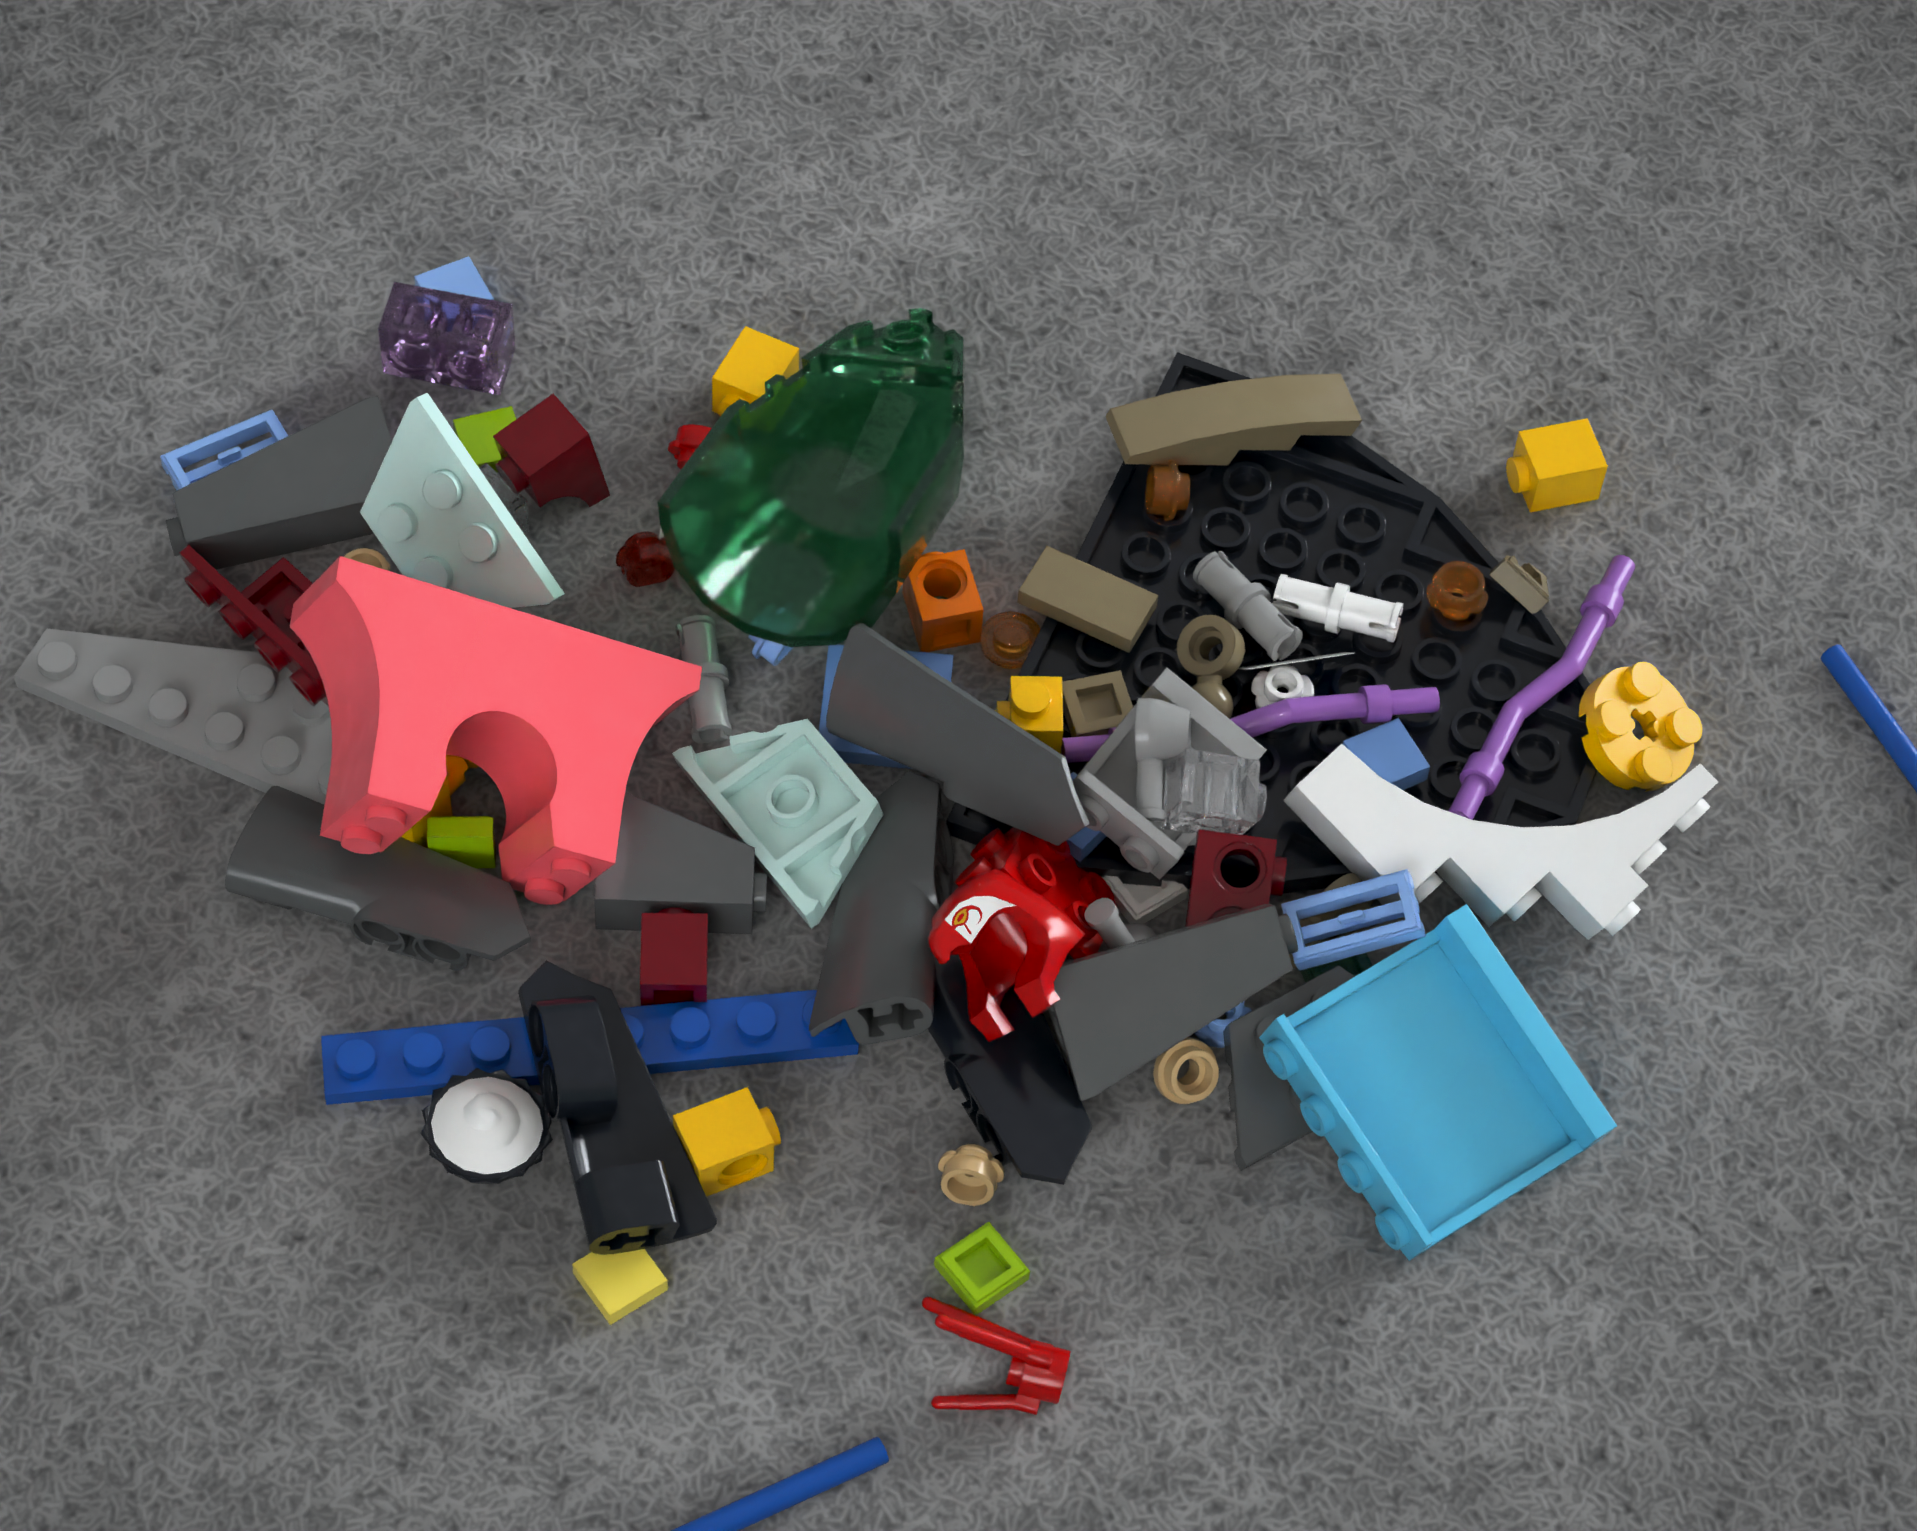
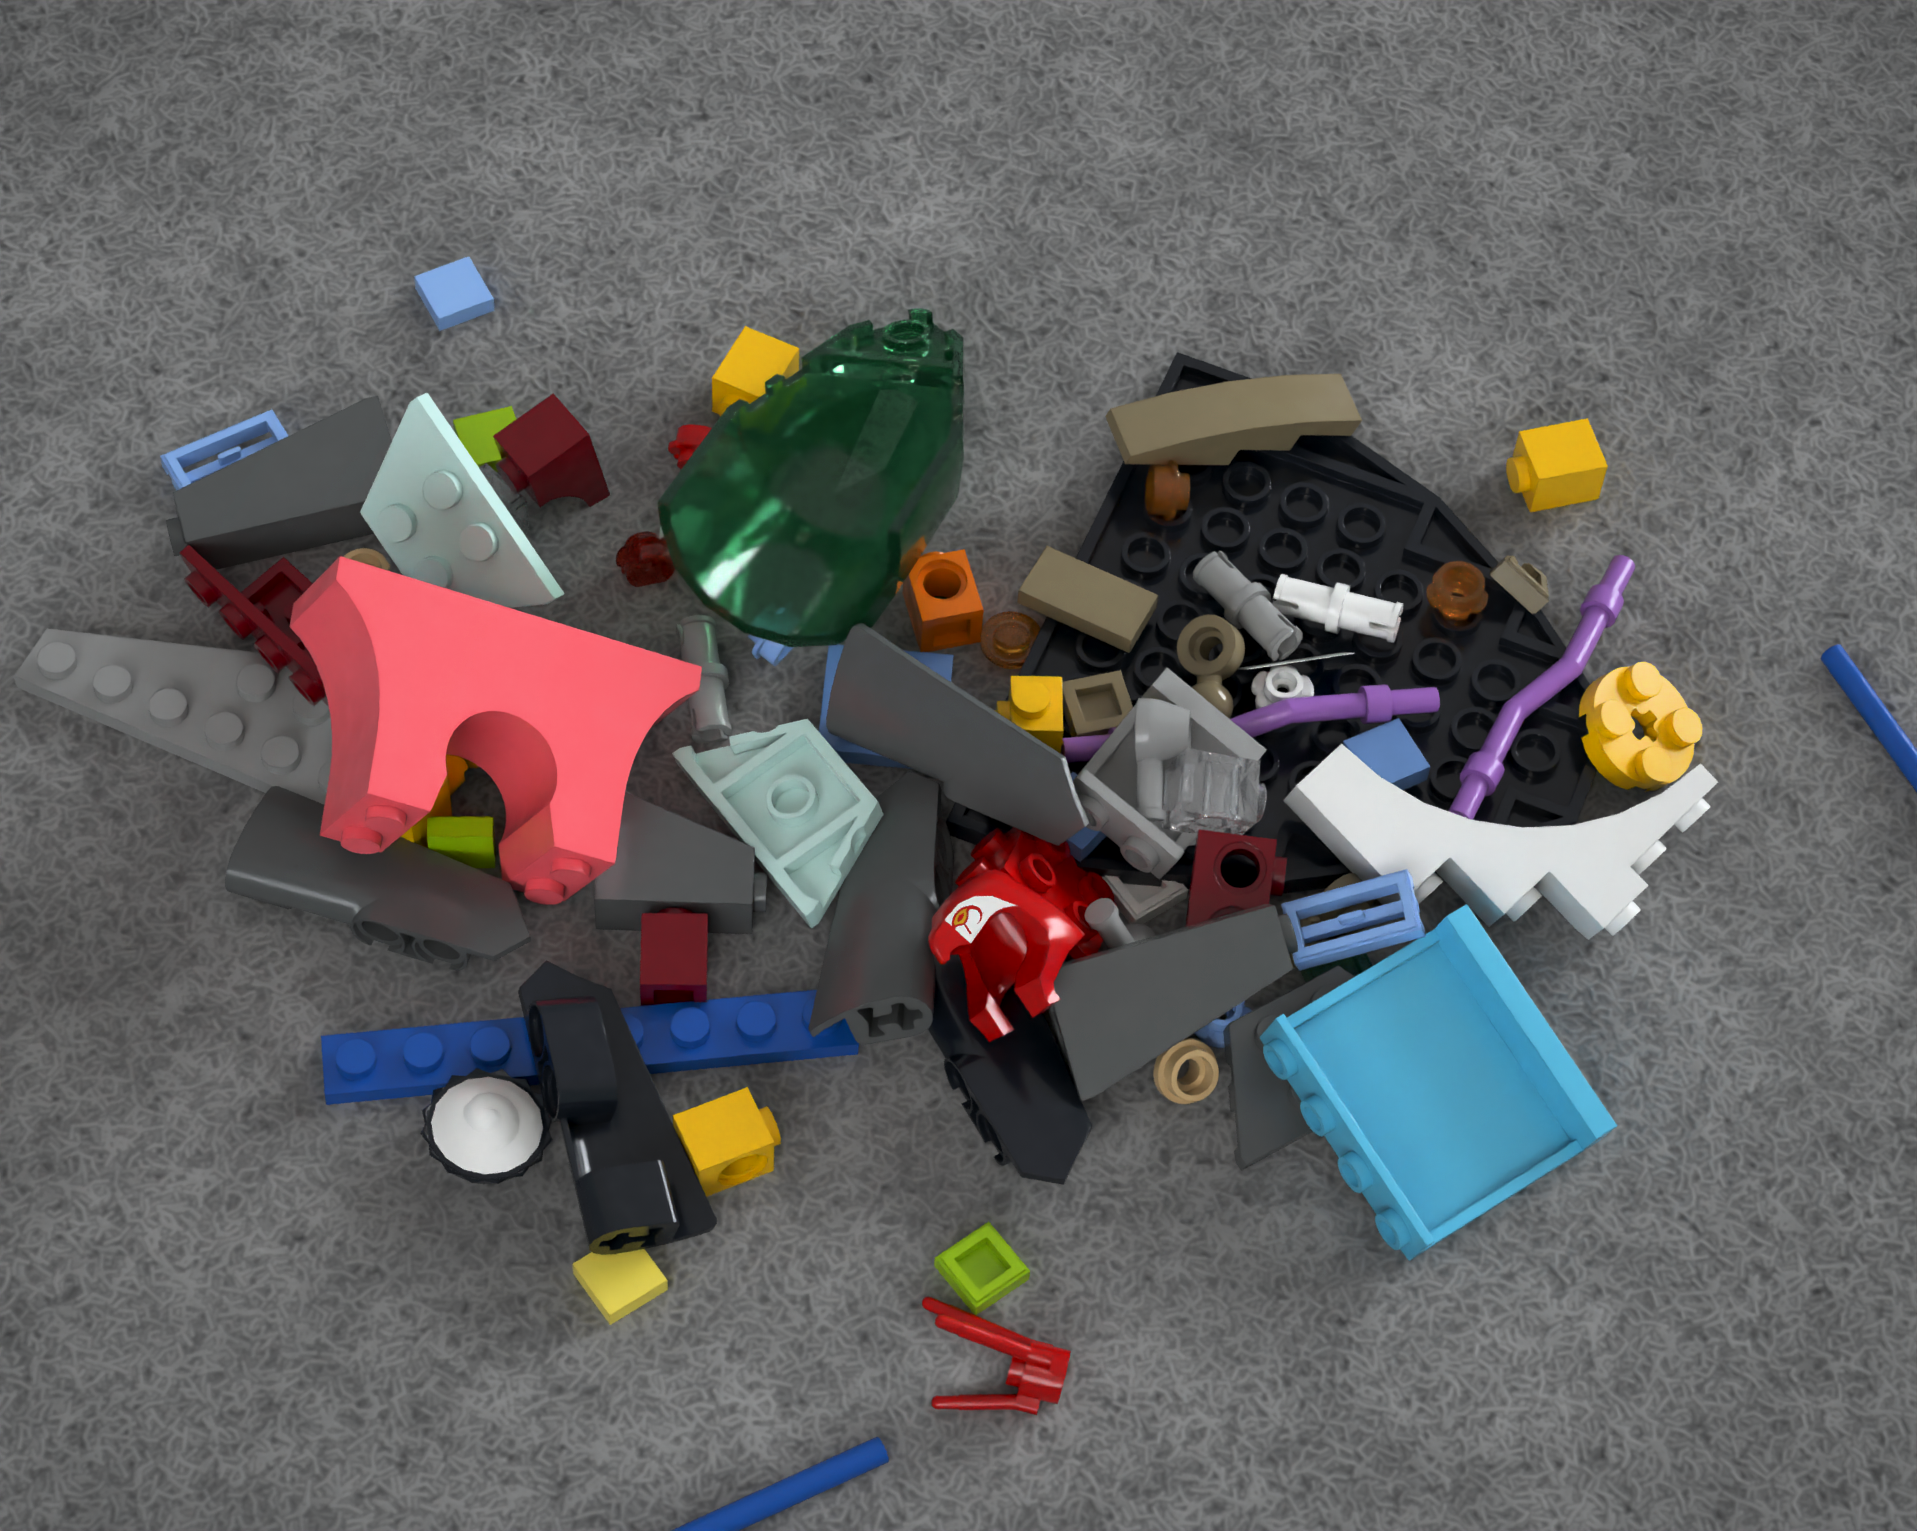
(447, 338): clear purple brick -> none
(970, 1174): tan plate -> none

